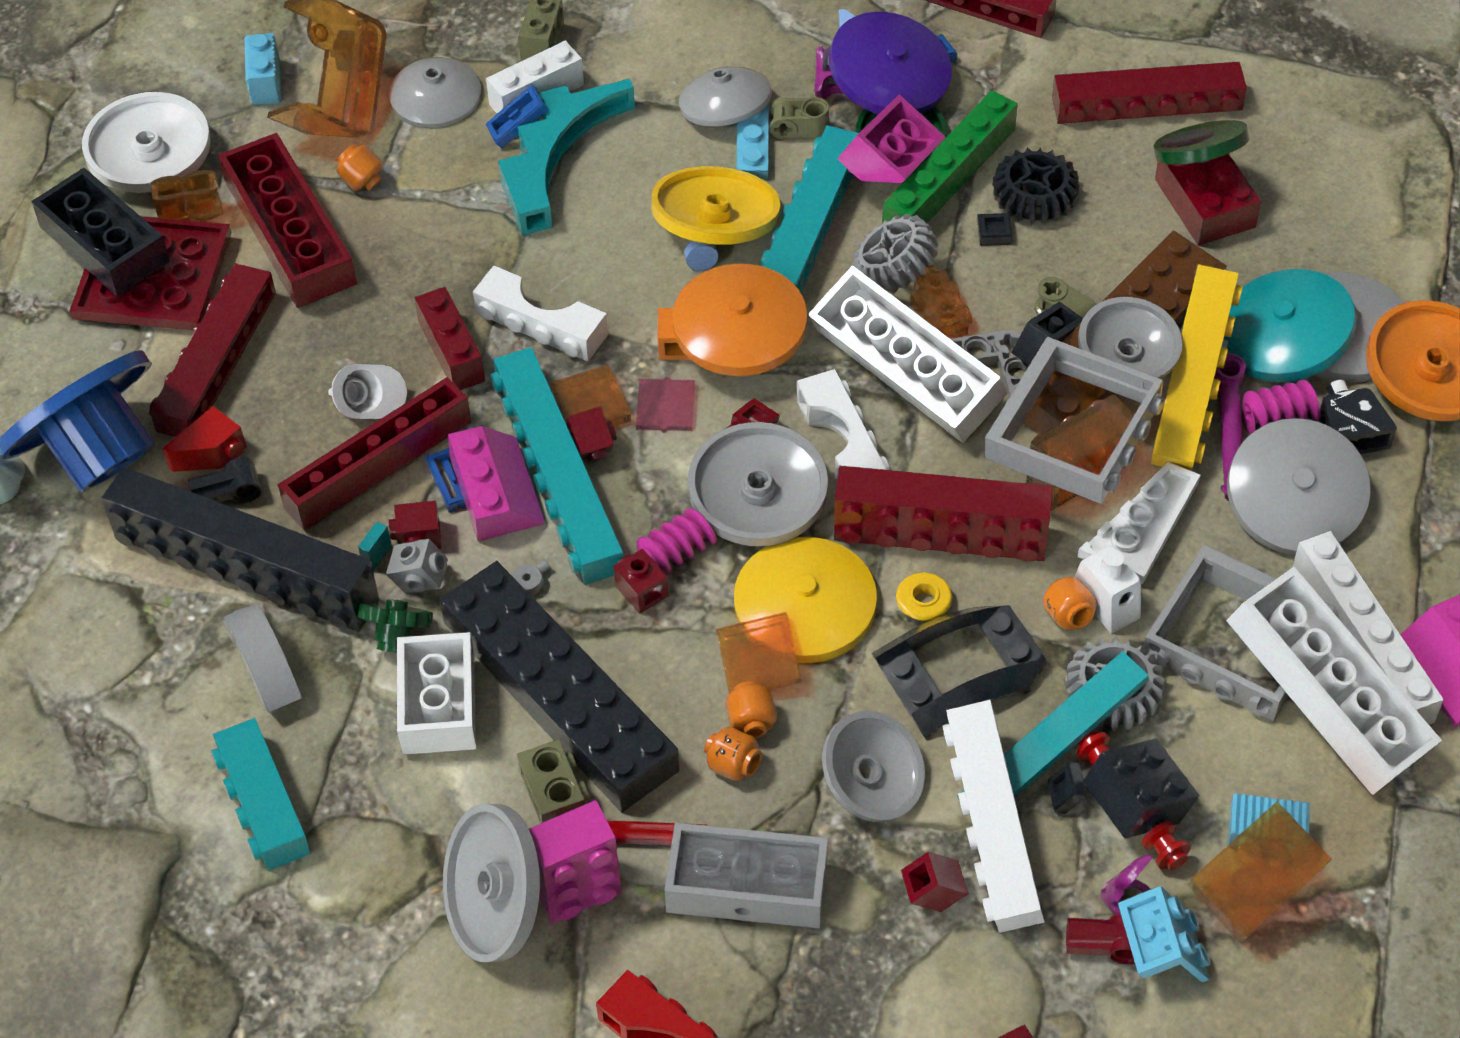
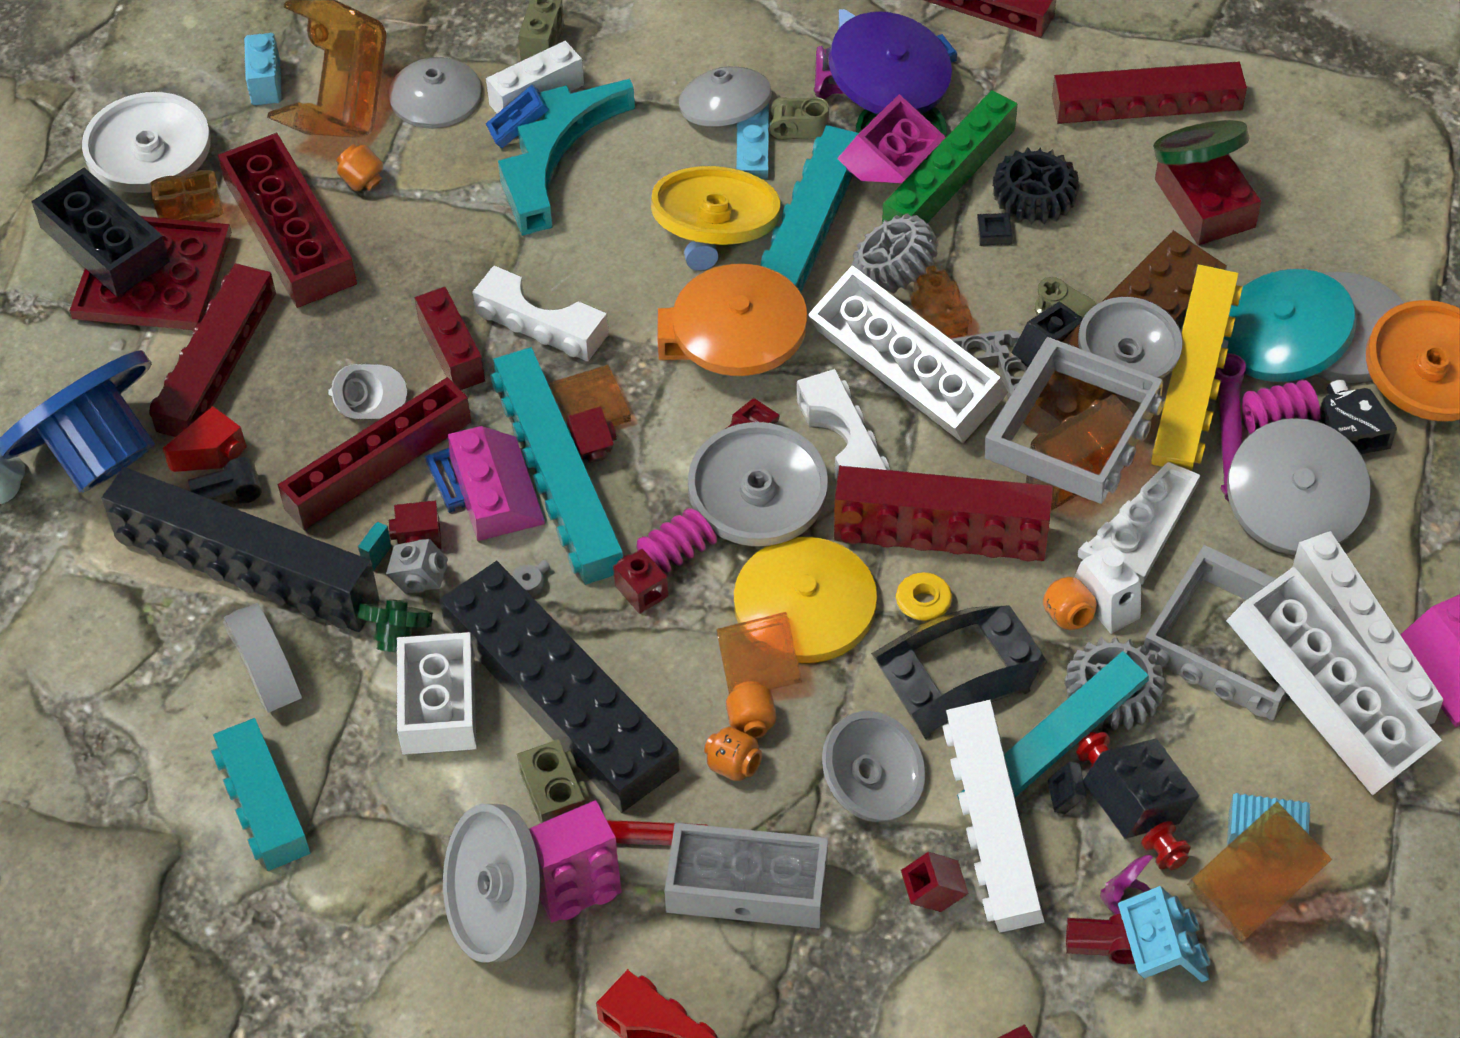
(665, 404): clear pink piece -> none

